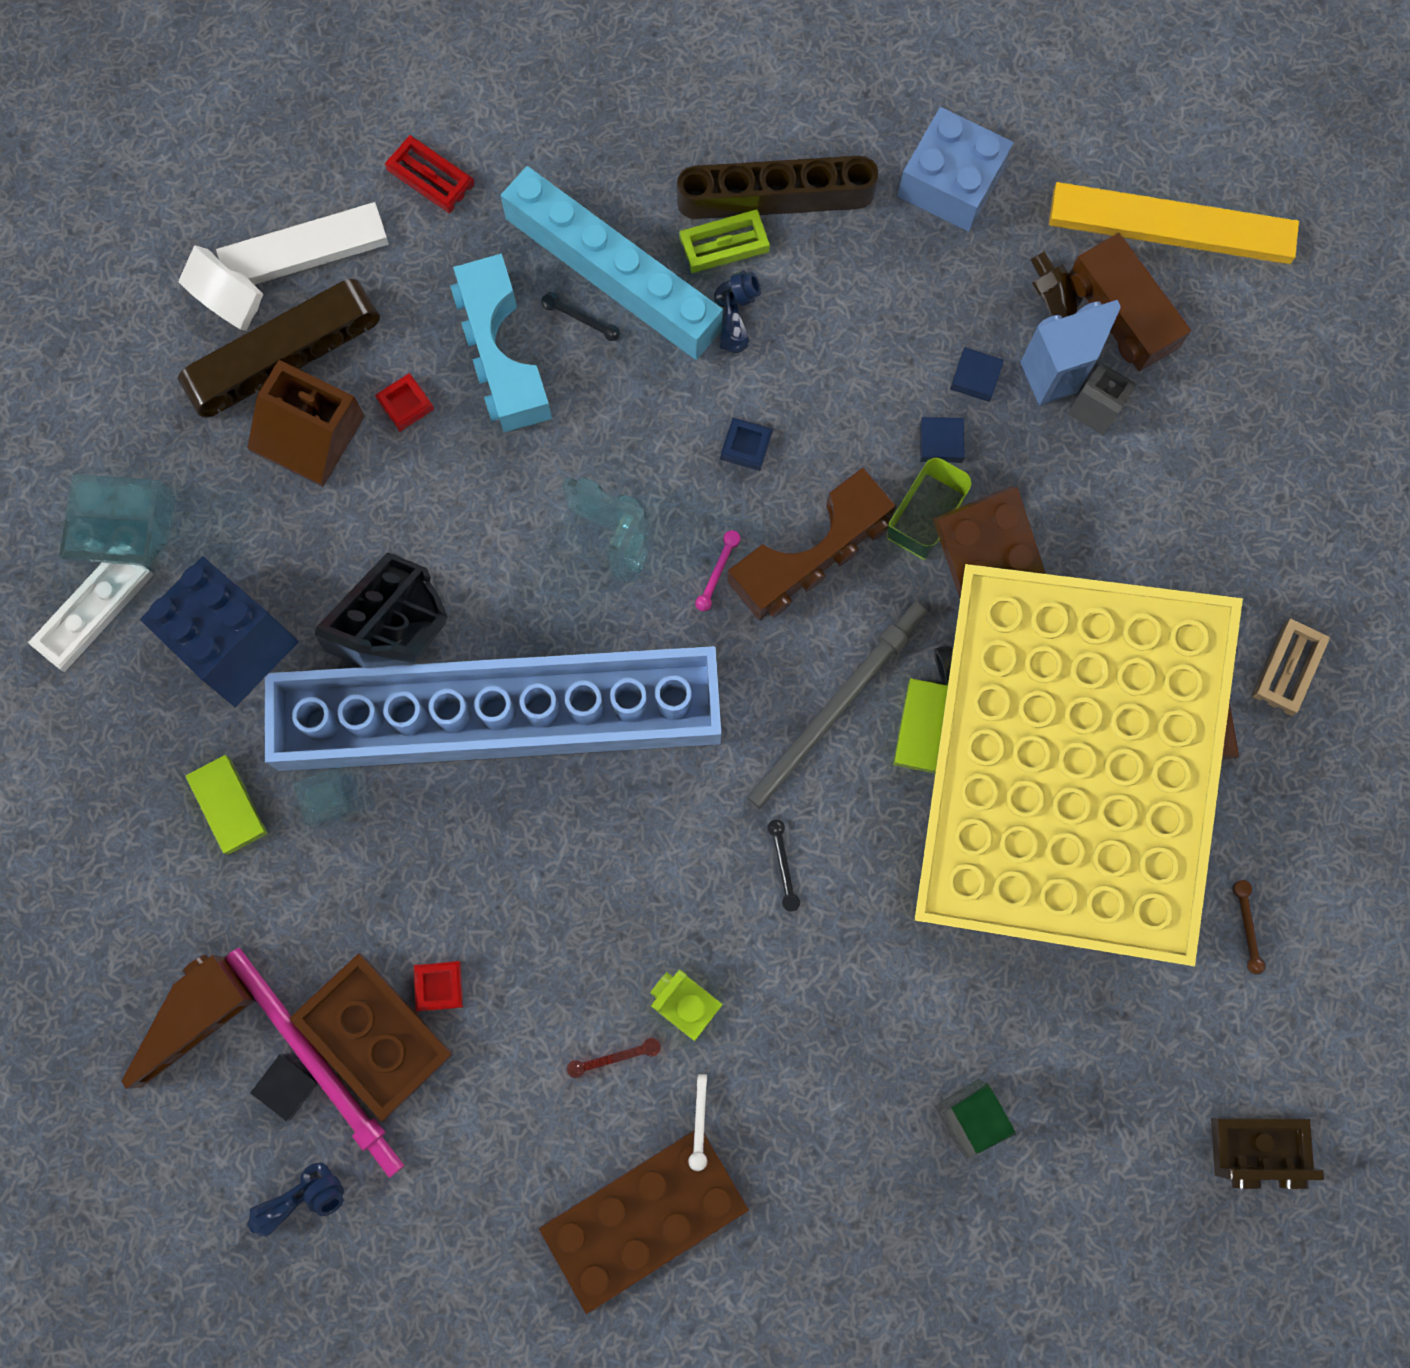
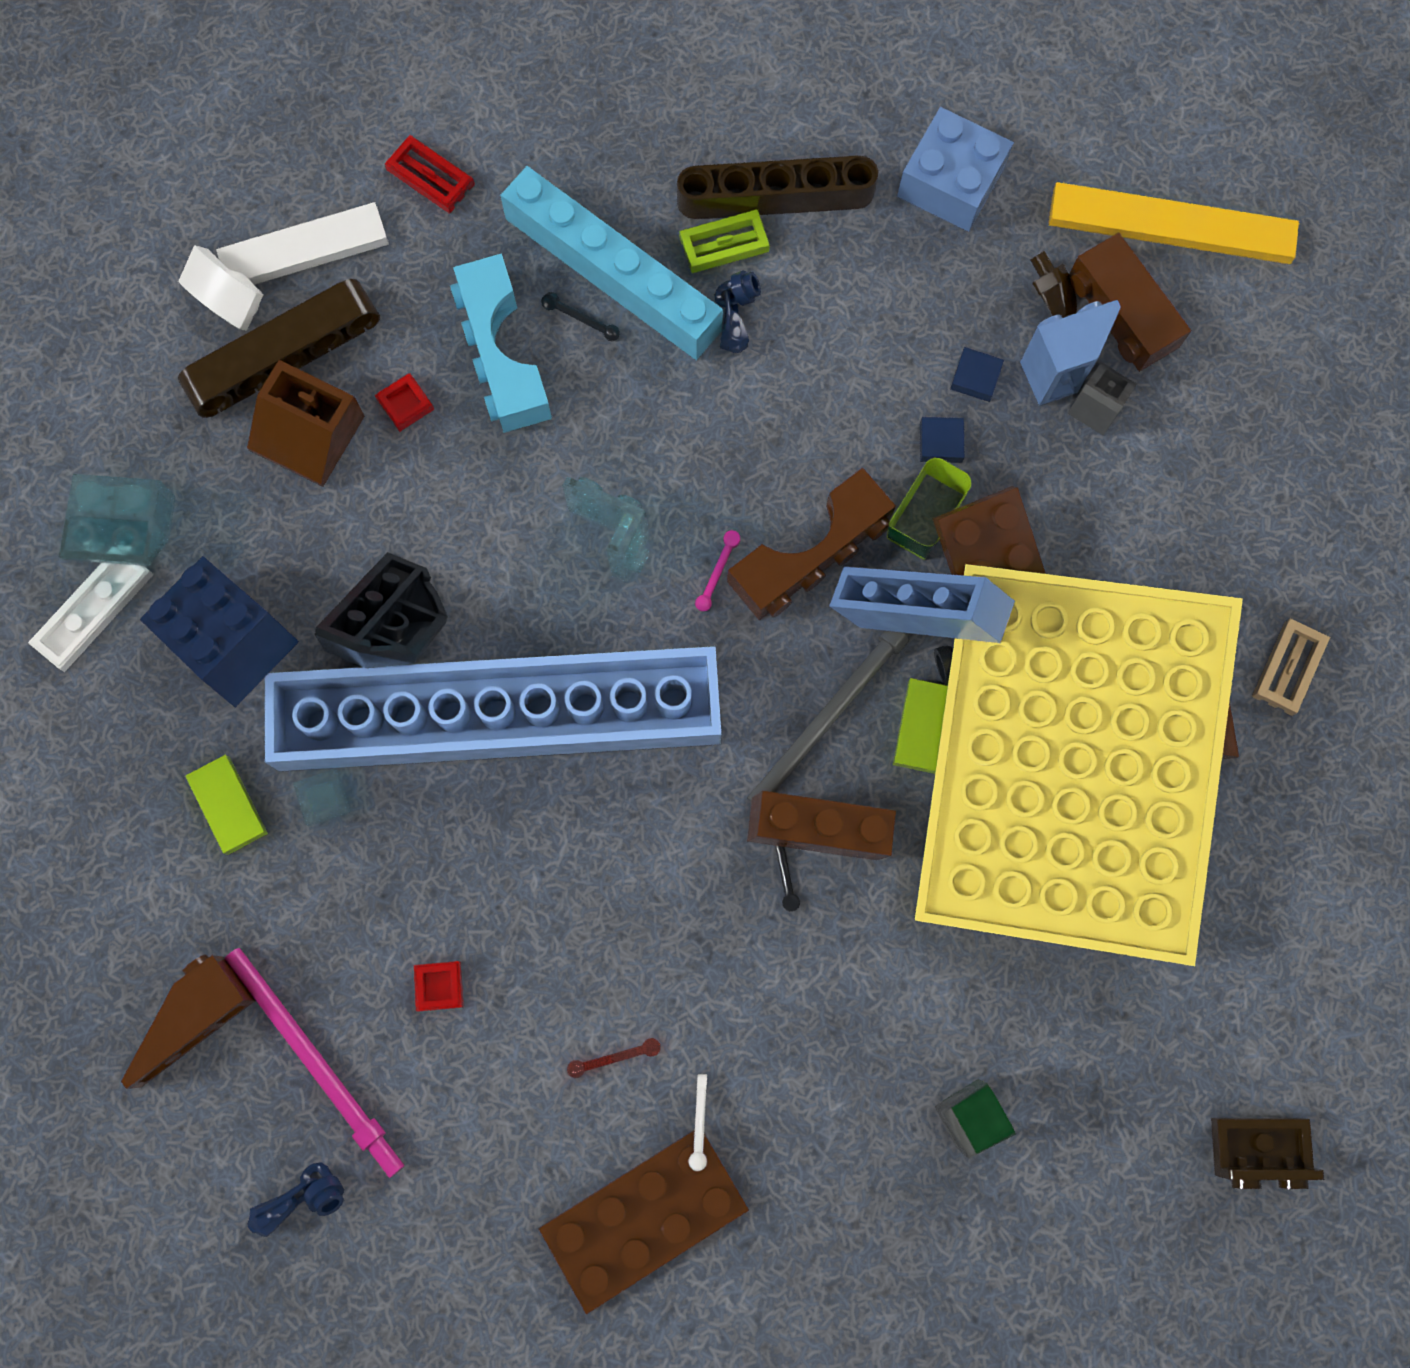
(284, 1087): black tile -> none
(371, 1036): reddish brown plate -> none
(684, 1003): lime bracket -> none
(746, 444): dark blue tile -> none
(821, 825): none -> reddish brown brick
(923, 603): none -> medium blue brick
(1242, 890): reddish brown hinge -> none

